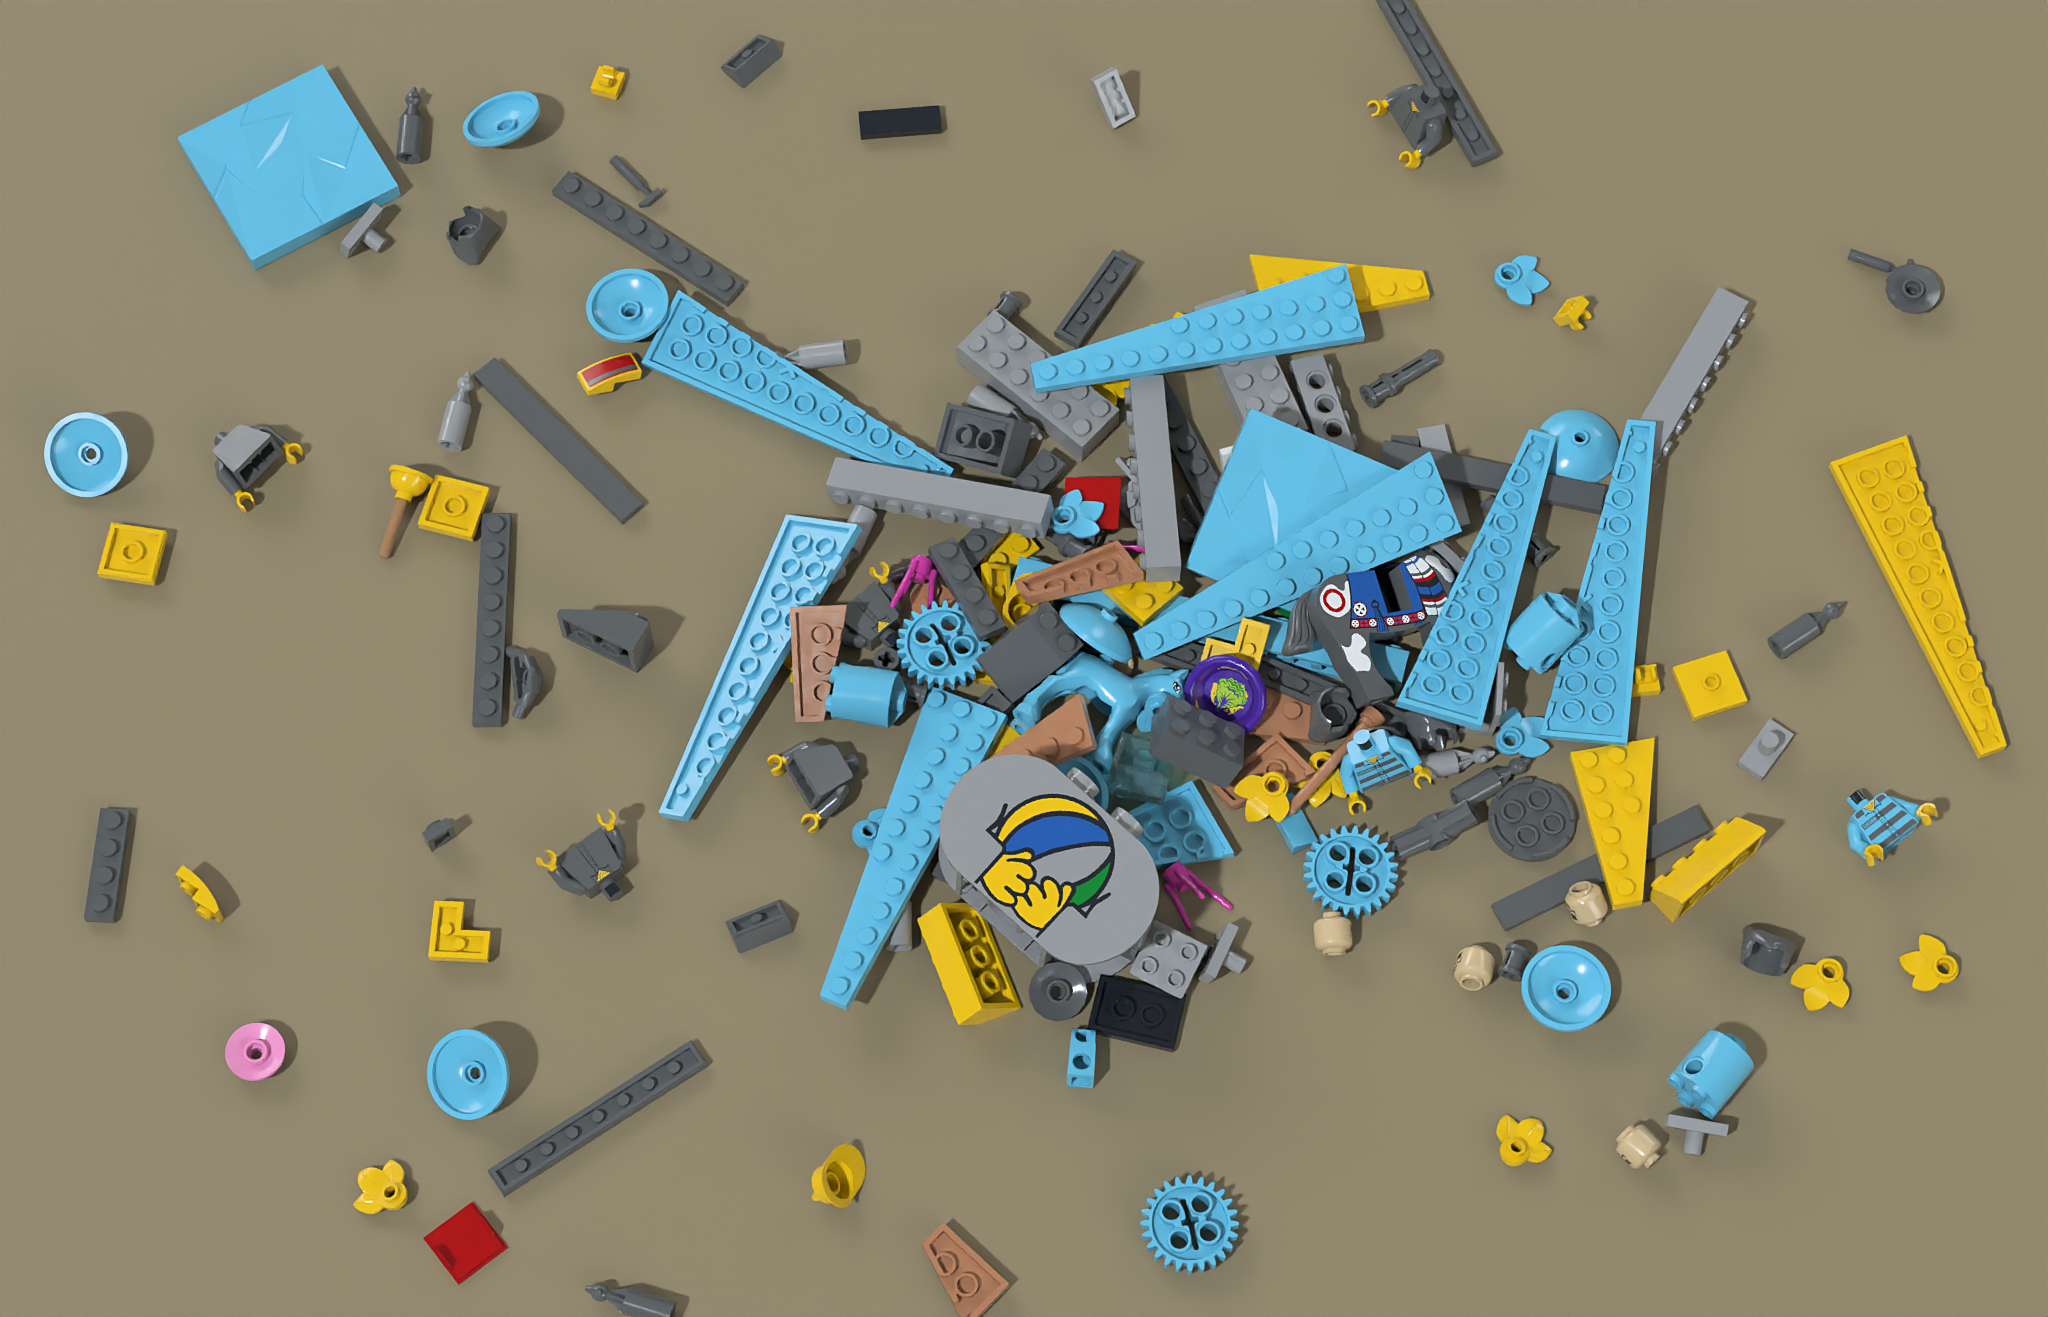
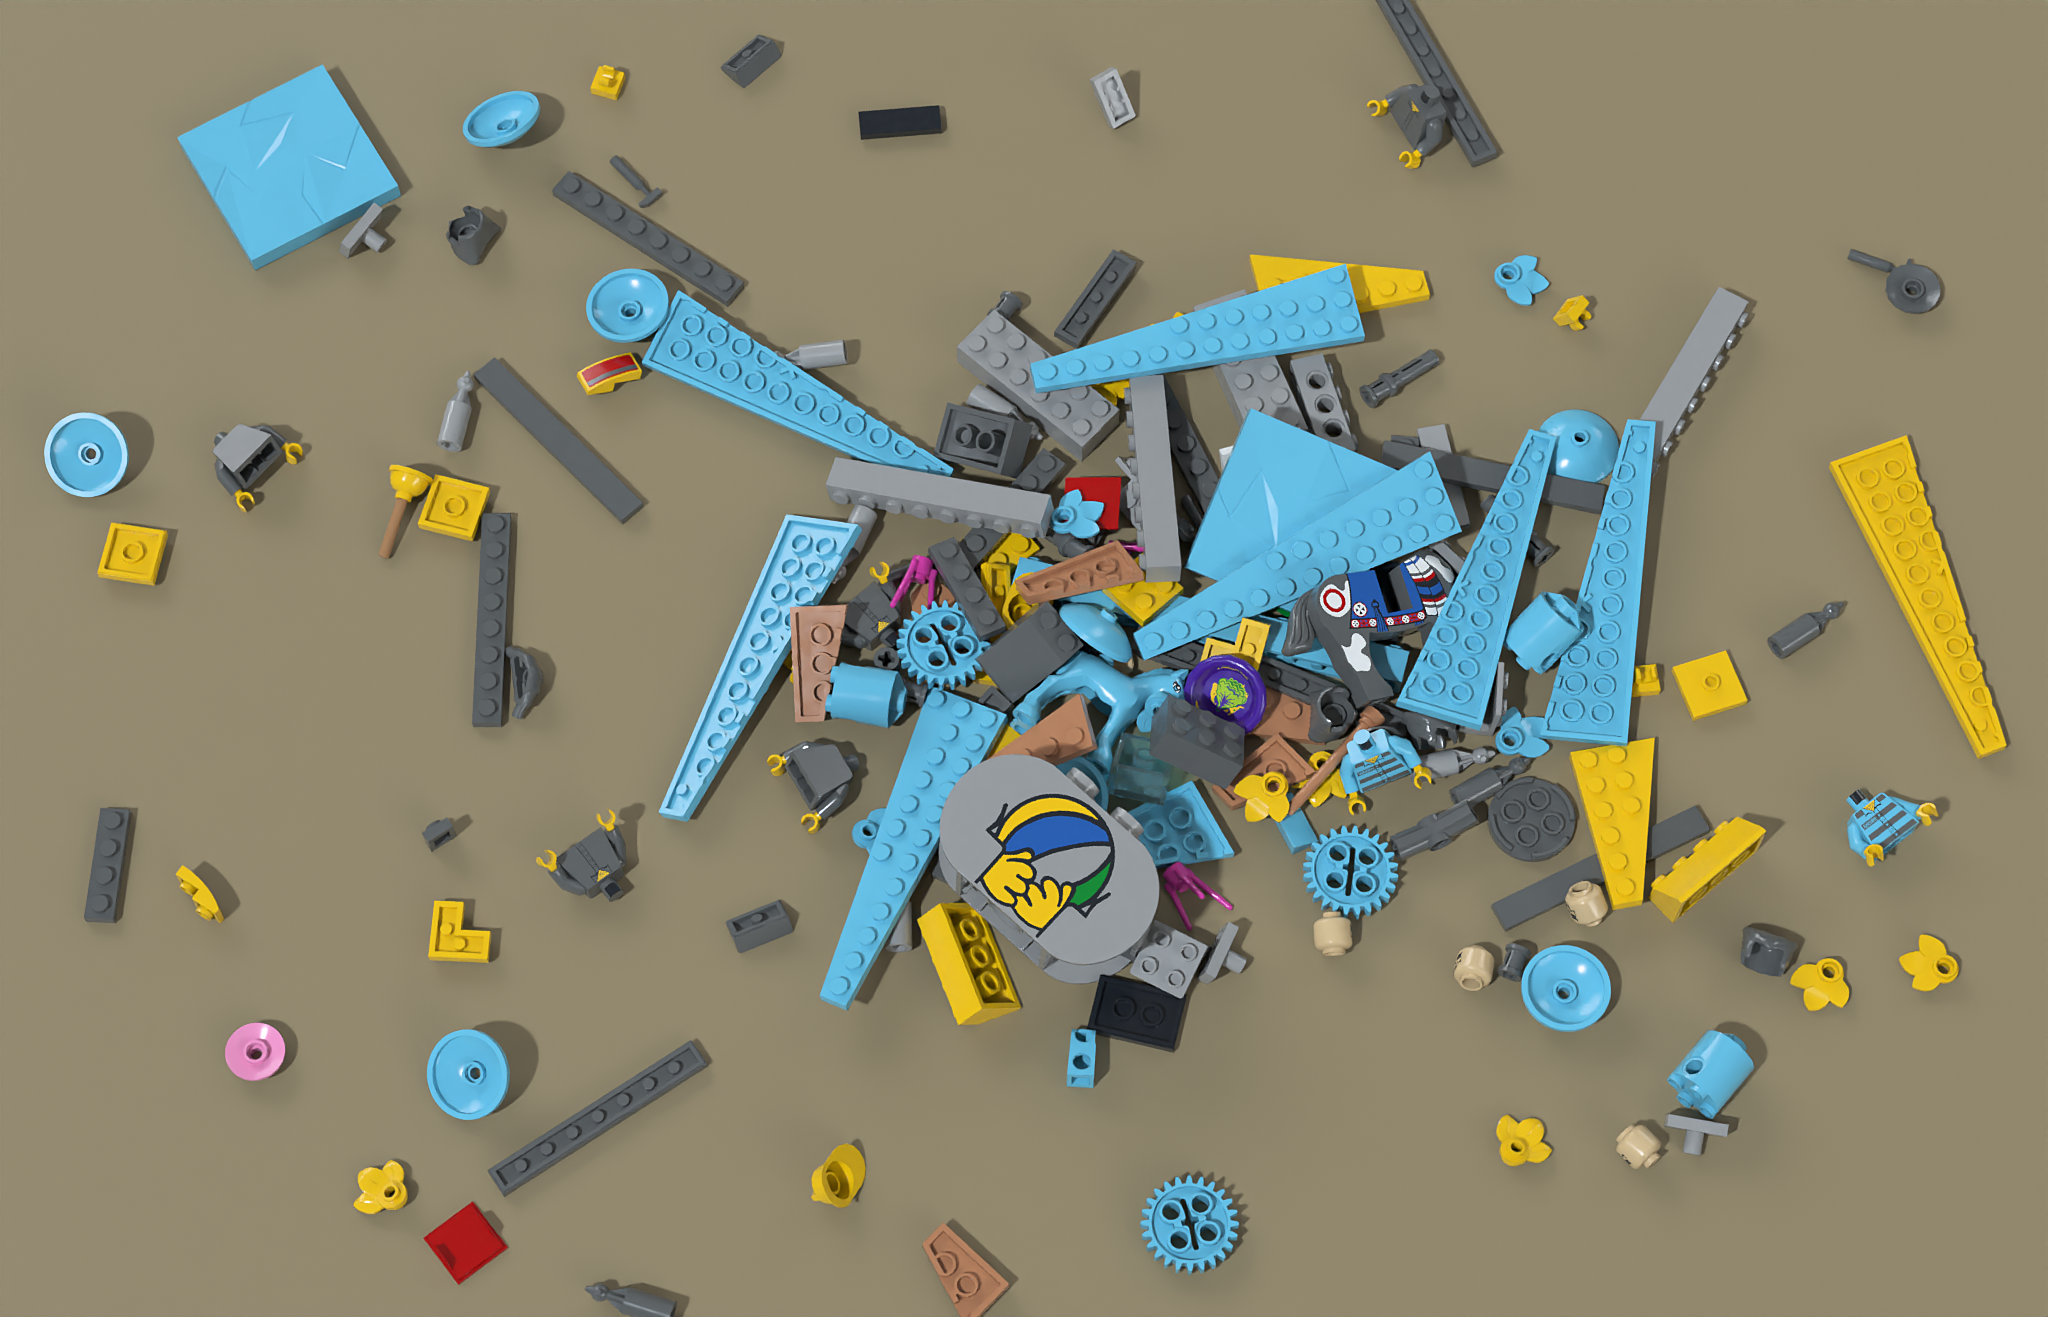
(410, 130): dark grey wheel -> none
(610, 633): dark grey slope -> none
(1071, 996): dark grey dish -> none
(1765, 750): light grey tile -> none

